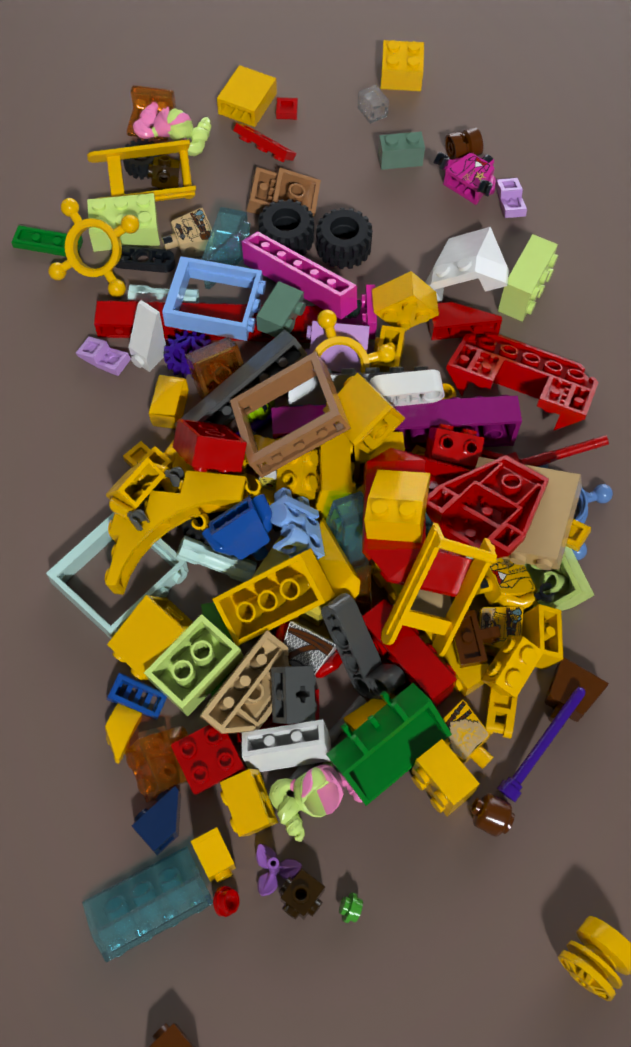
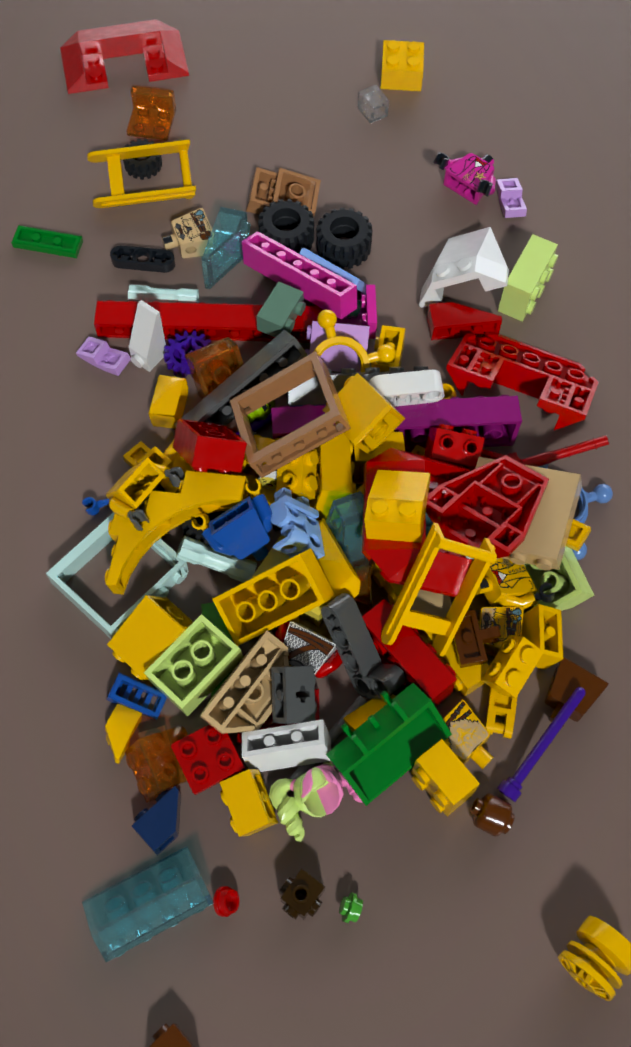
(58, 270): yellow piece -> none
(87, 48): none -> red slope
(96, 505): none -> blue hand
(114, 209): yellowish green brick -> none
(164, 172): dark brown brick -> none
(172, 124): hair -> none
(214, 855): yellow slope -> none
(218, 273): light blue window -> none
(247, 95): yellow brick -> none
(264, 143): red plate -> none
(267, 859): medium lavender plant -> none
(287, 108): red tile -> none
(361, 286): none -> light blue tile
(401, 150): sand green brick -> none
(405, 301): yellow brick -> none
(463, 143): reddish brown wheel -> none

